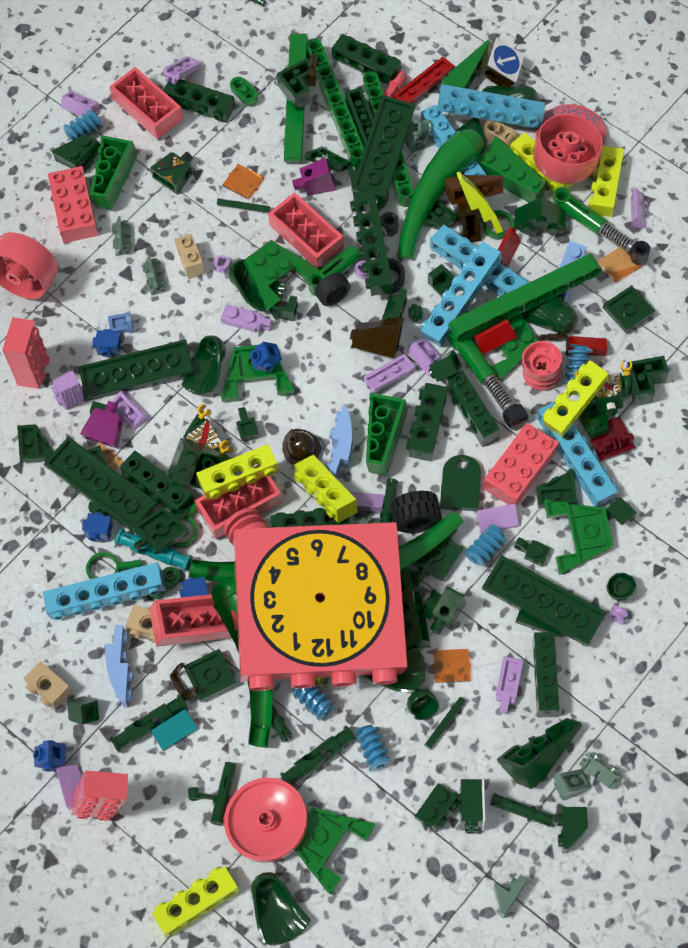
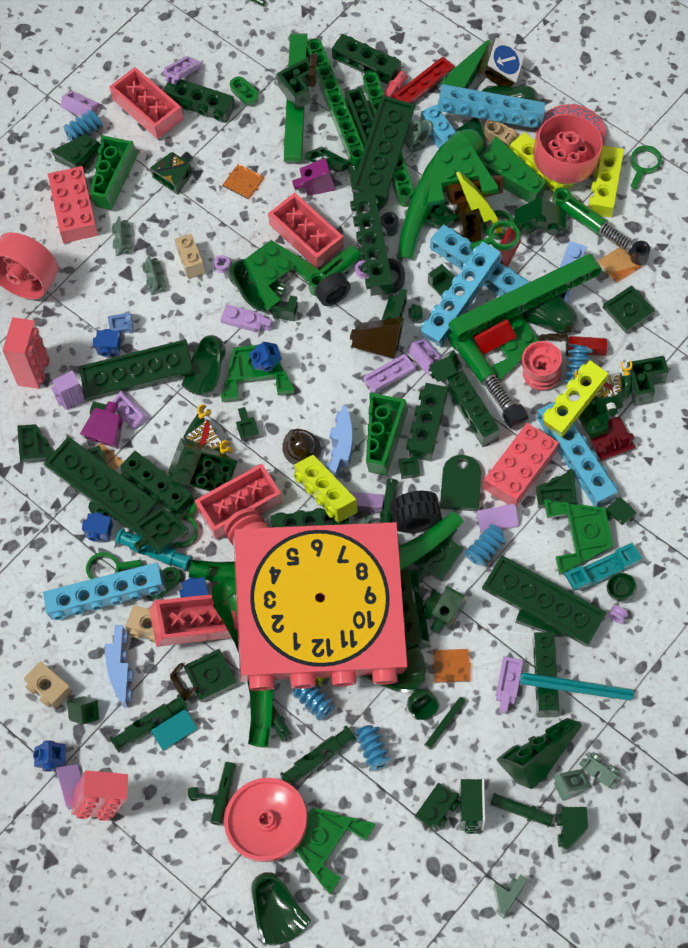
(208, 901): neon yellow brick -> none
(242, 463): neon yellow brick -> none
(243, 205): dark green bar -> none
(409, 467): none -> dark green tile
(452, 161): none -> green wing
(504, 247): none -> green piece
(534, 552): dark green plate -> none
(576, 686): none -> teal axle
(603, 569): none -> teal slope
(637, 209): lavender slope -> none
(640, 170): none -> green piece

